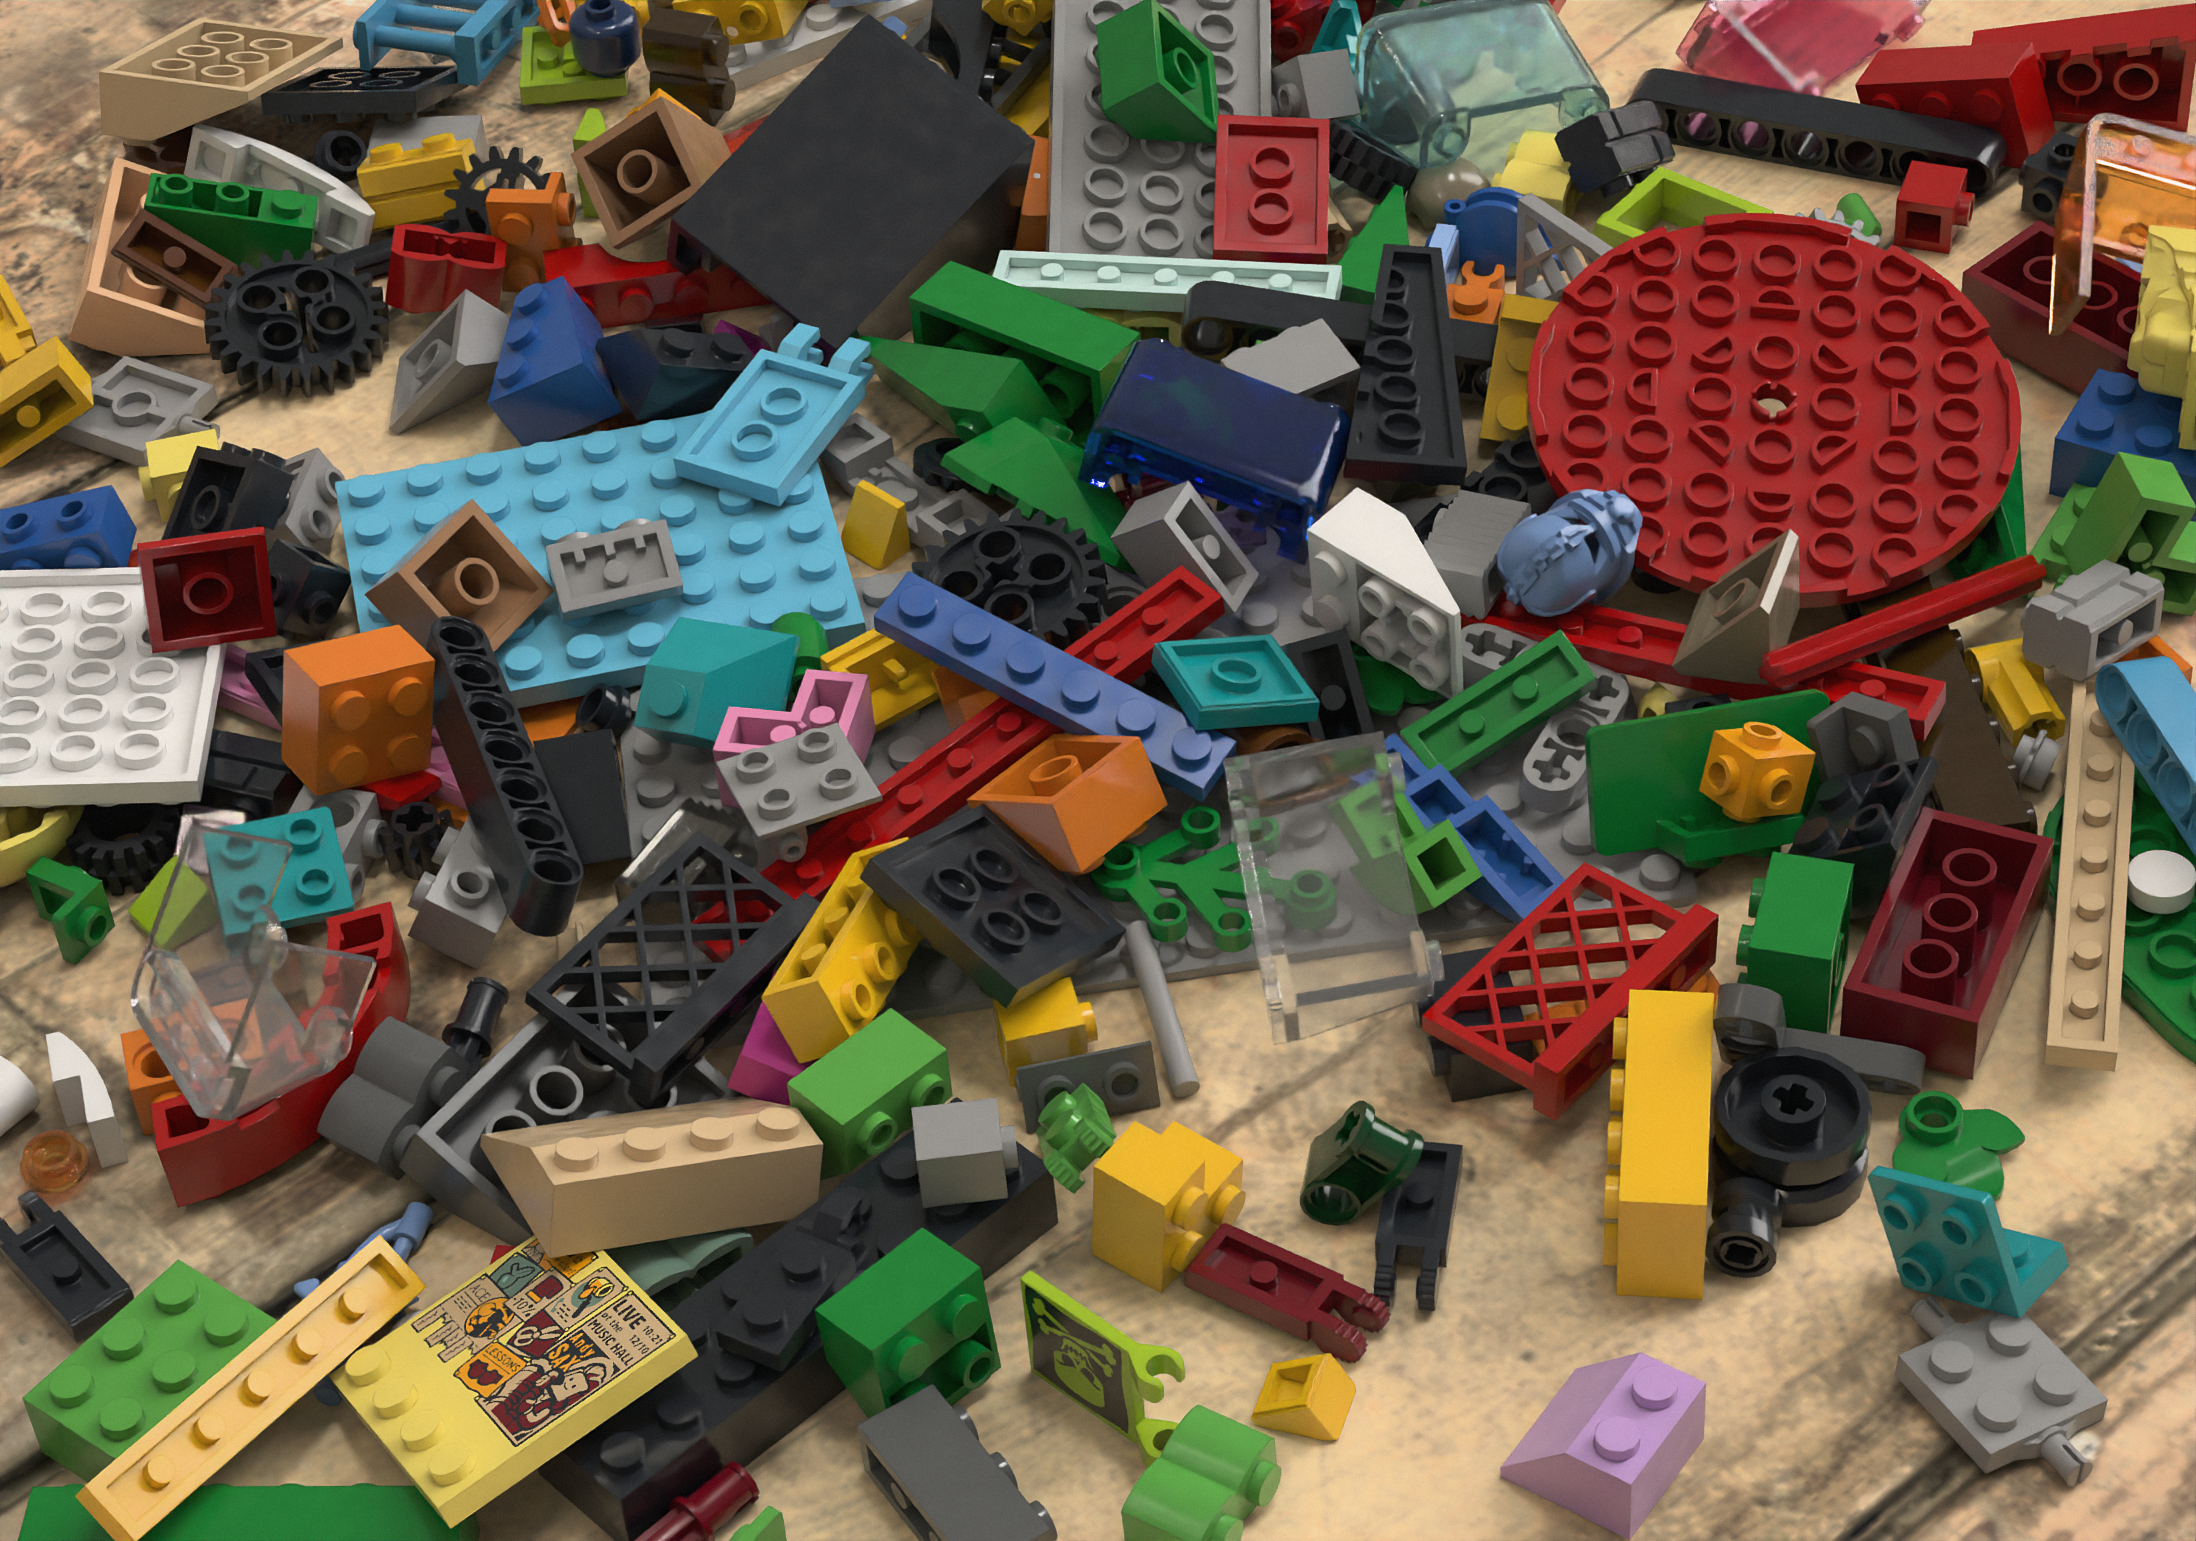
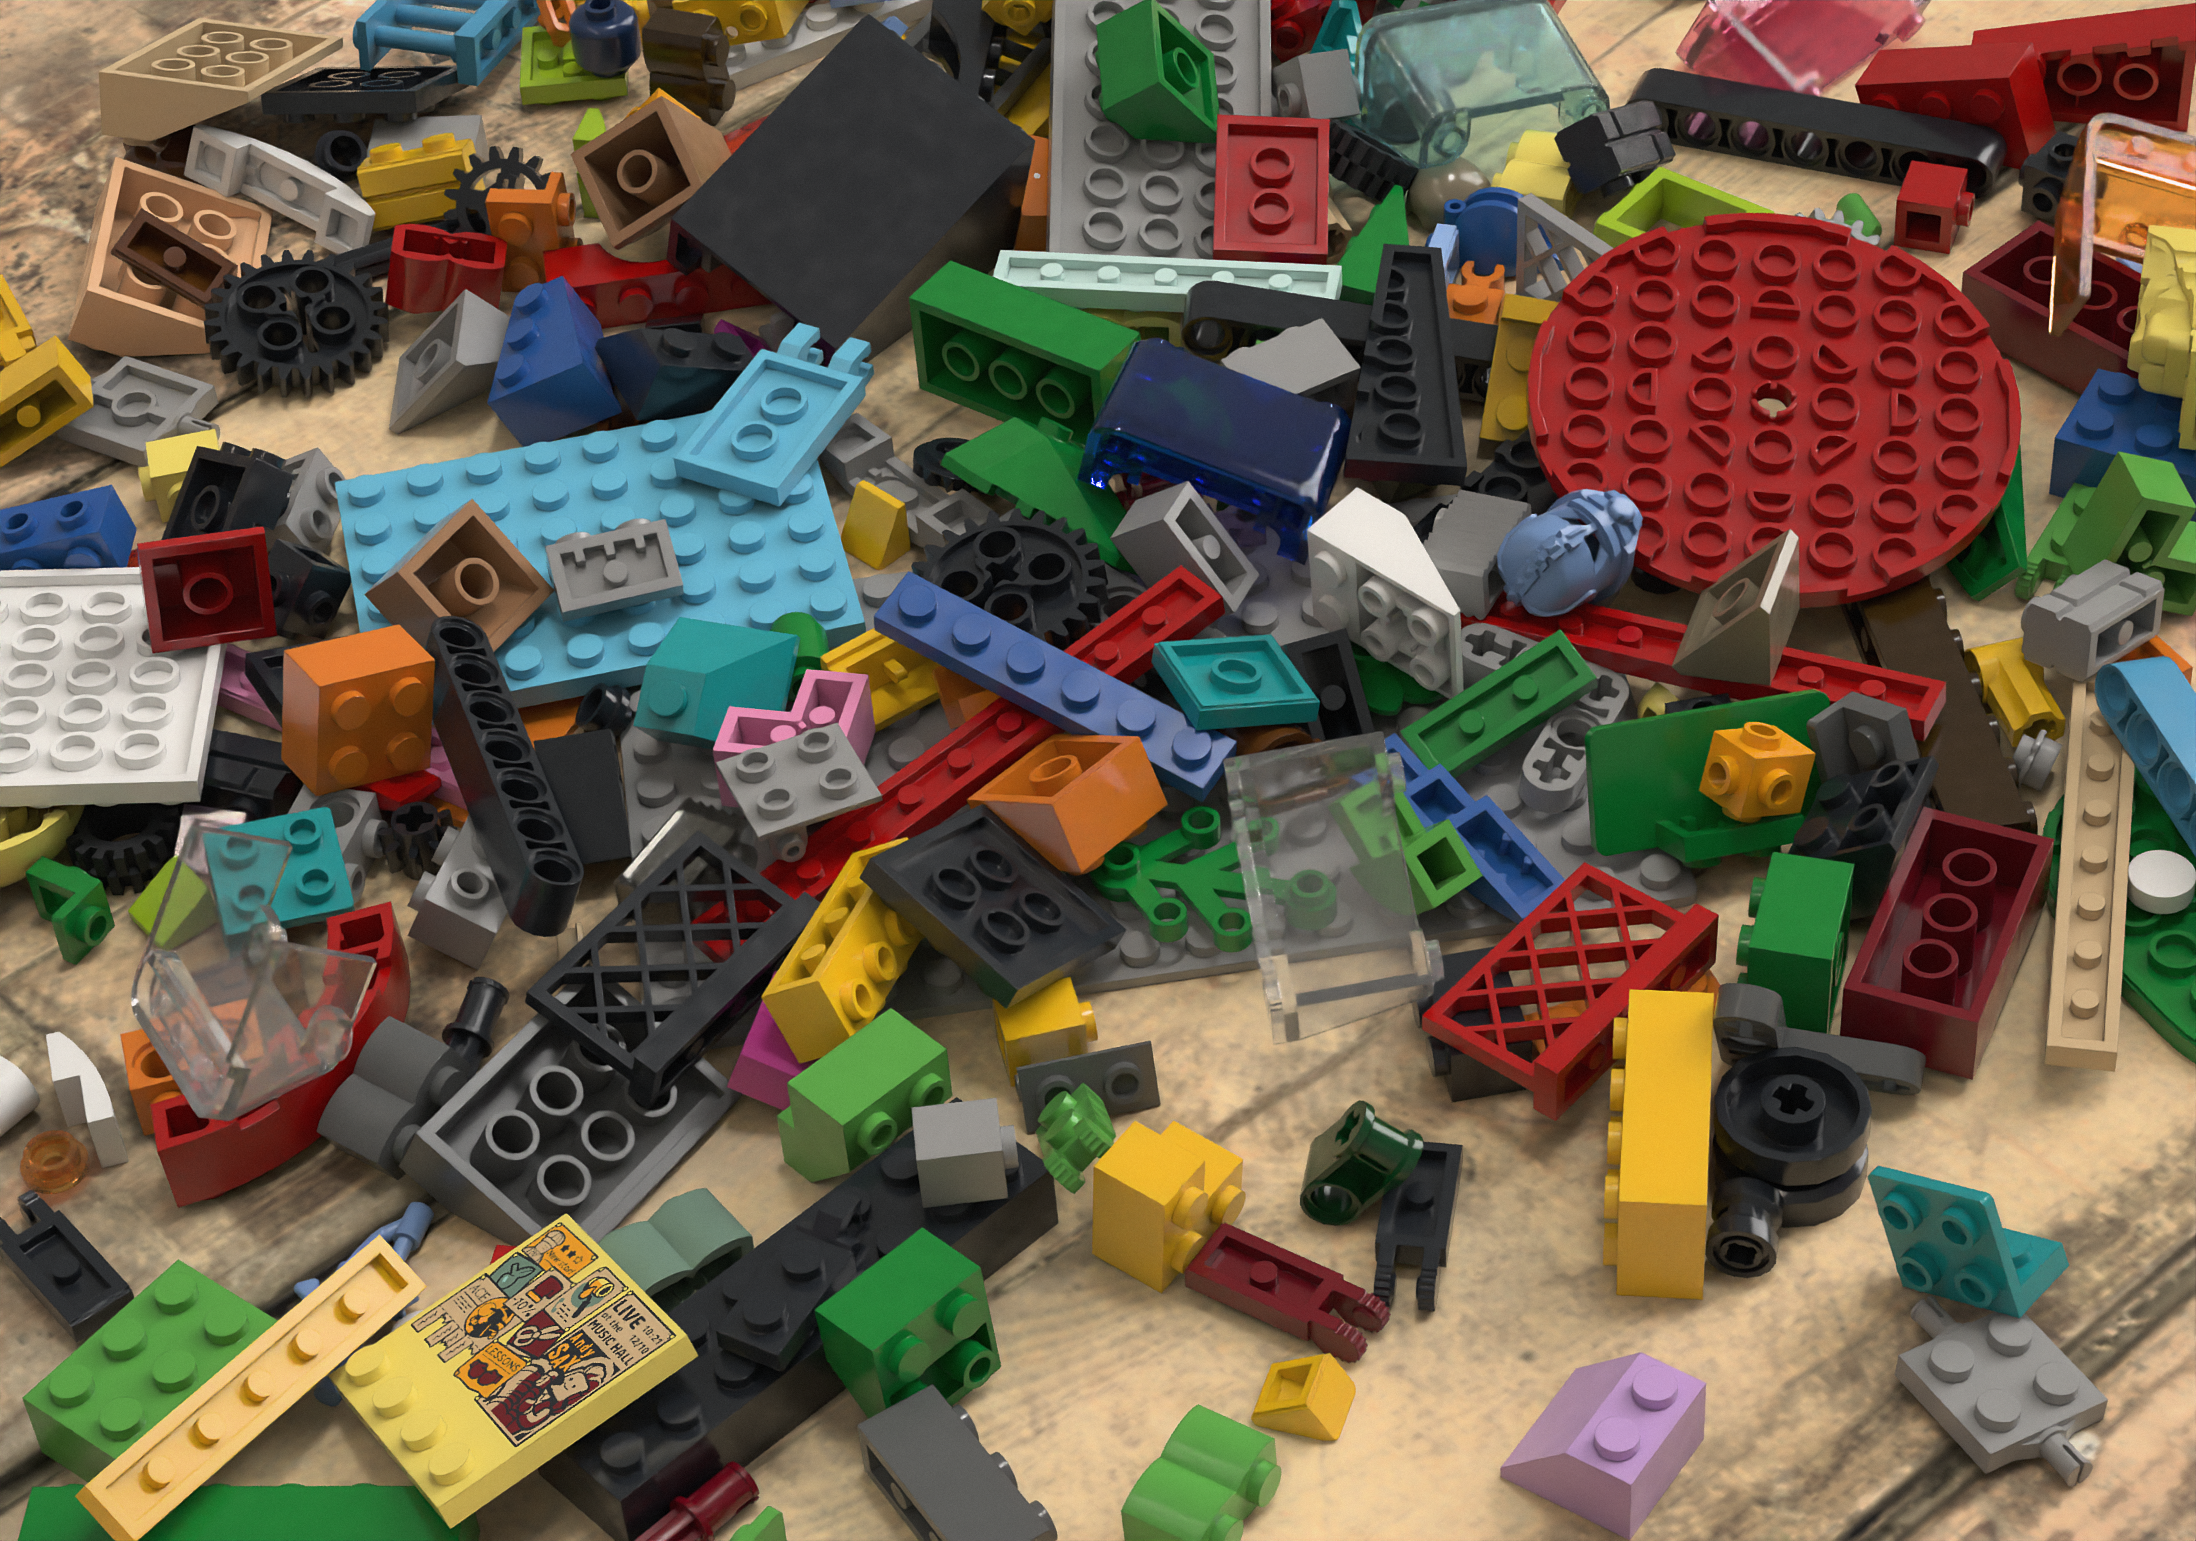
(235, 218): green slope -> none
(659, 1173): tan slope -> none
(961, 387): green wedge -> none
(1098, 1364): lime flag -> none
(1161, 1009): light grey bar -> none
(1901, 622): red axle -> none
(1954, 1143): green plate -> none

